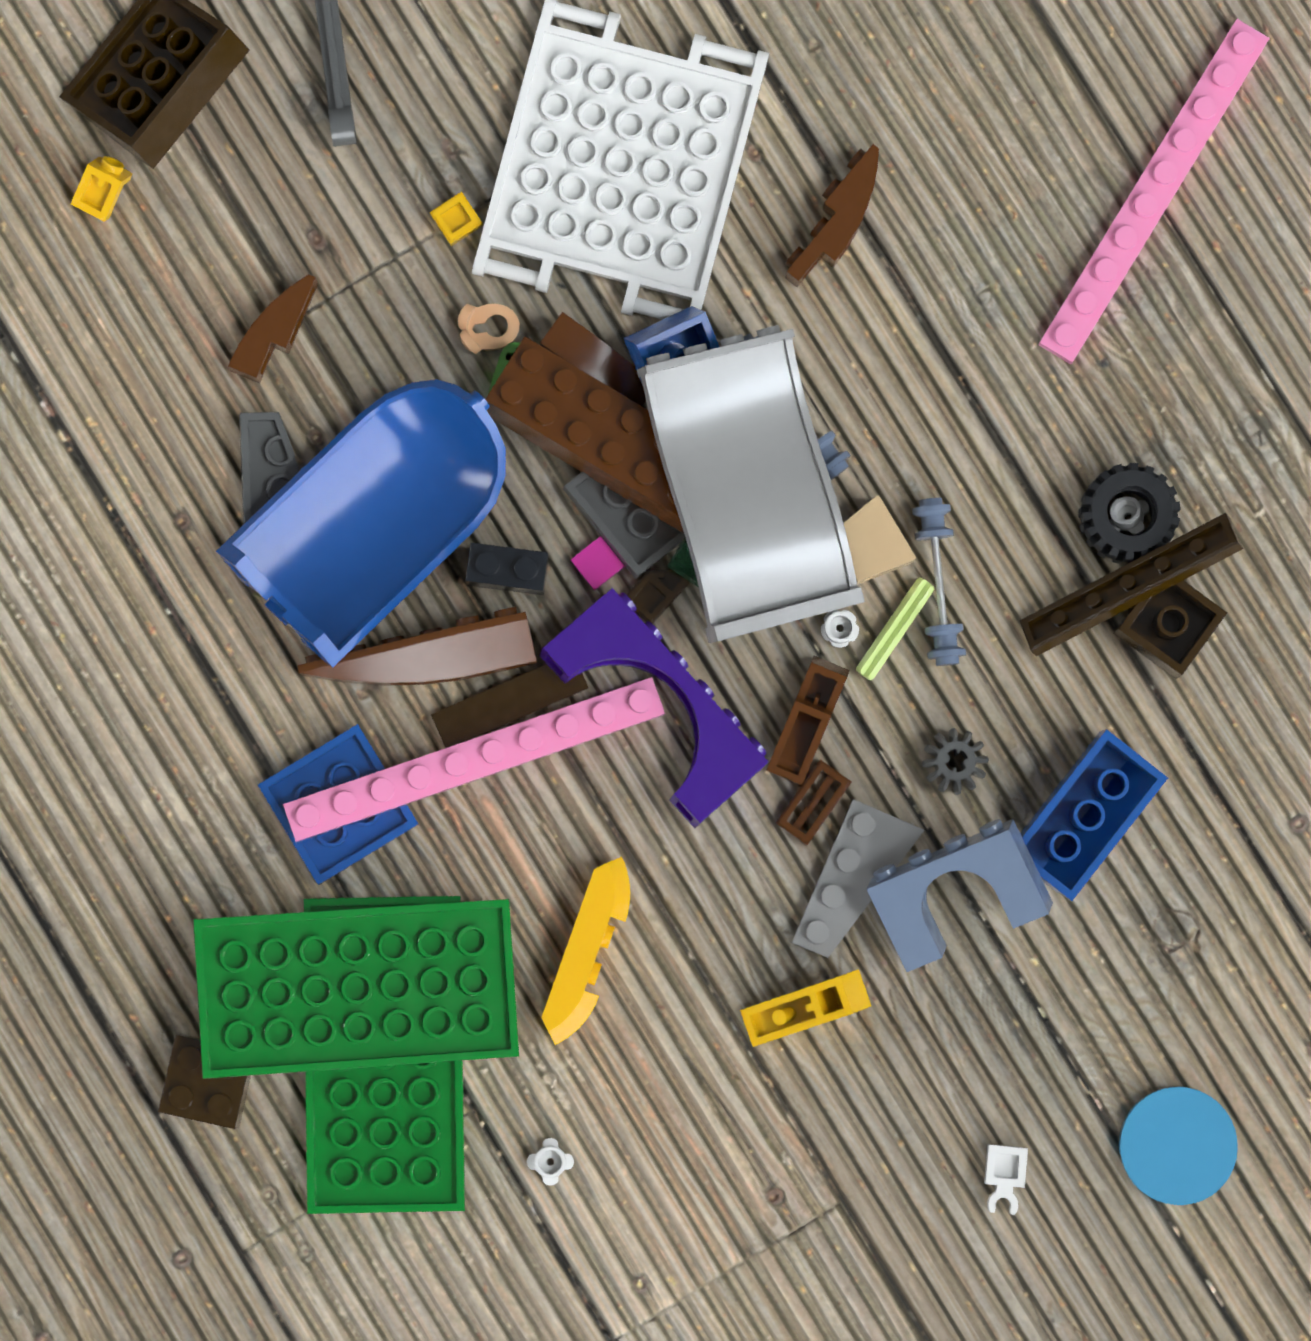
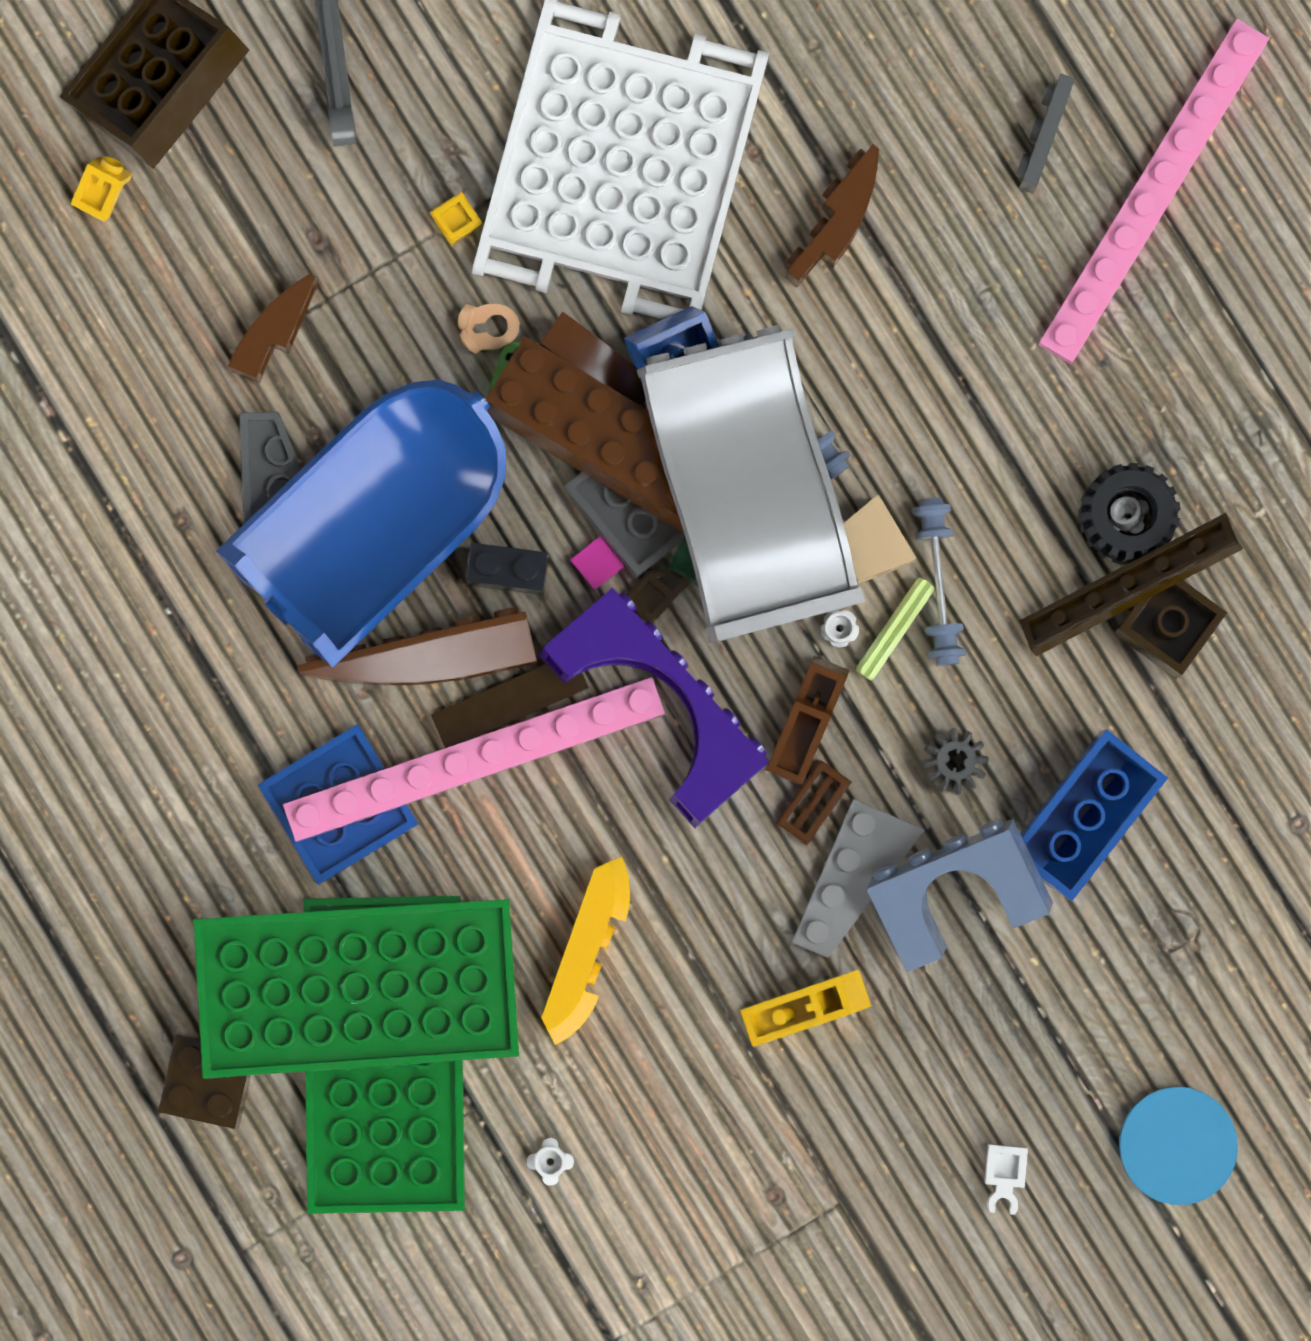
(1044, 132): none -> dark grey plate

